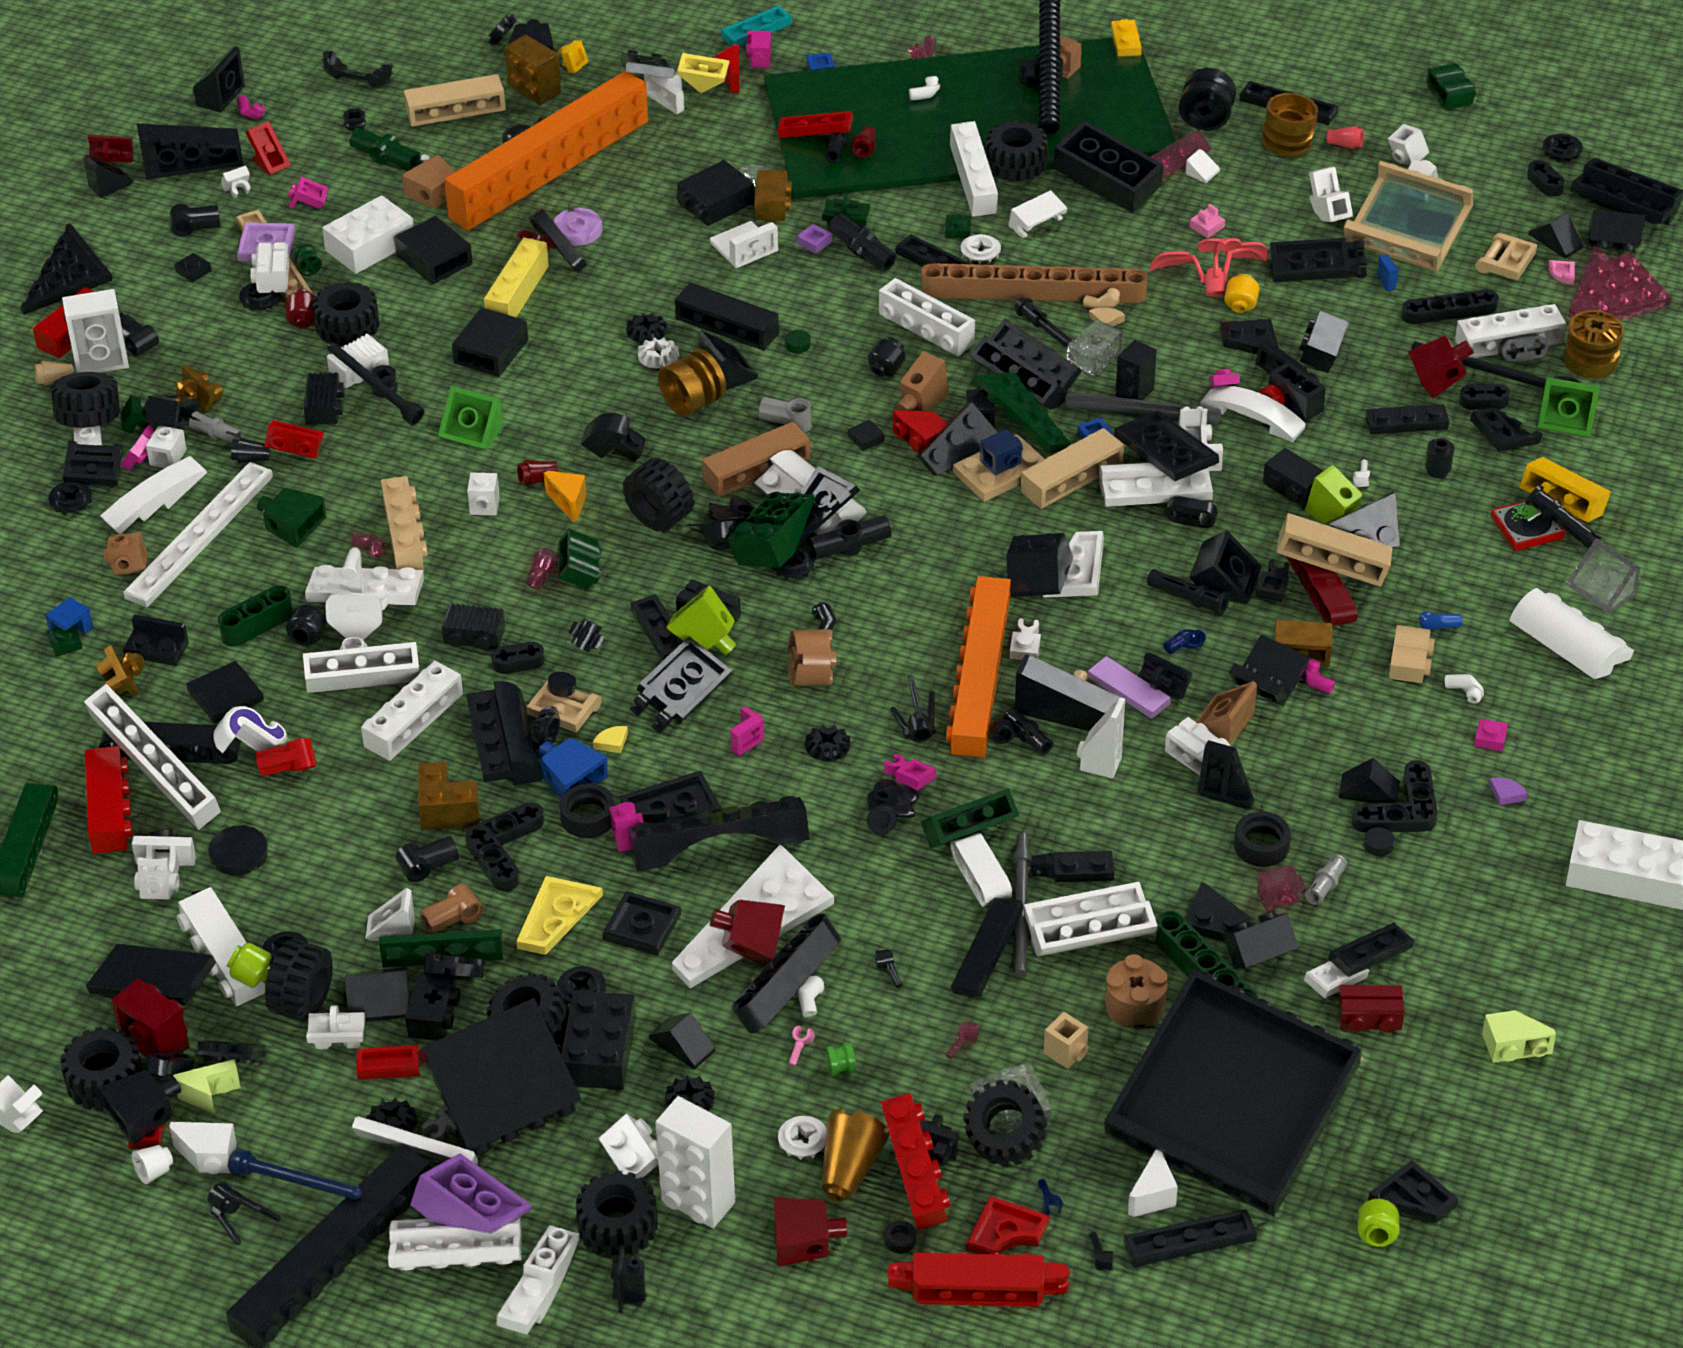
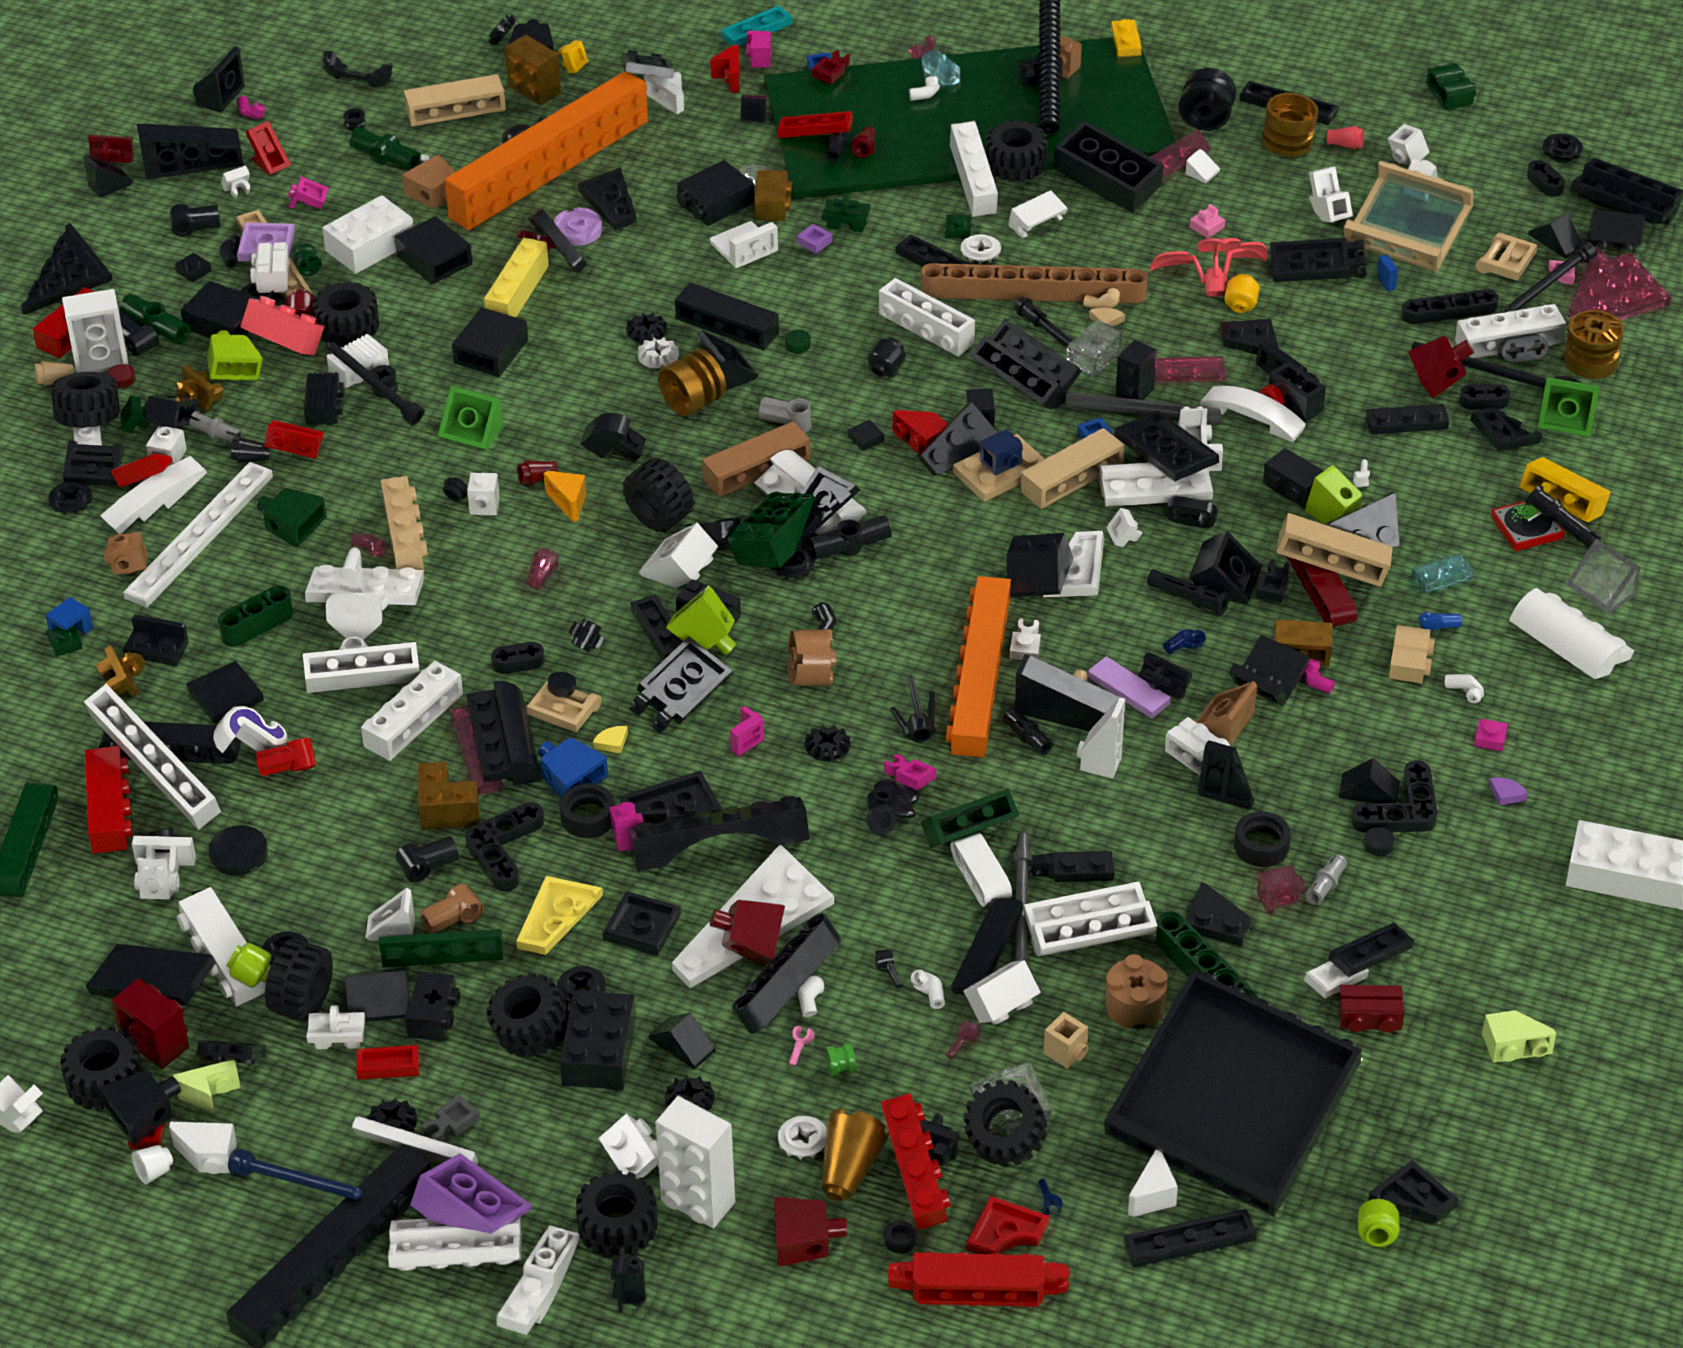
(123, 374): none -> dark red tile
(138, 451): dark pink plate -> none
(141, 469): none -> red slope
(155, 315): none -> dark green piece
(169, 1063): black beam -> none
(216, 310): none -> black brick
(227, 1200): black plant -> none
(229, 249): none -> black arm
(233, 357): none -> lime torso
(282, 325): none -> coral brick
(306, 625): black head -> none
(454, 965): black plate -> none
(455, 489): none -> black plate
(464, 731): none -> clear pink tile
(473, 626): black brick -> none
(501, 1077): black panel -> none
(546, 726): black gear -> none
(578, 559): dark green brick -> none
(610, 198): none -> black wing
(680, 557): none -> white slope
(702, 71): light yellow slope -> none
(737, 507): black plate -> none
(753, 108): none -> black tile
(831, 69): none -> dark red plate
(862, 242): black piece -> none
(924, 384): medium nougat torso -> none
(929, 985): none -> white arm
(939, 65): none -> clear light blue plate
(1002, 992): none -> white brick
(1006, 733): black hinge -> none
(1023, 409): dark green wing -> none
(1103, 1259): black hand -> none
(1123, 528): none -> white tile
(1190, 369): none -> clear pink tile
(1224, 378): dark pink plate -> none
(1260, 940): black brick -> none
(1323, 341): brick -> none
(1439, 457): black brick -> none
(1442, 573): none -> clear light blue plate
(1582, 253): none -> black piece

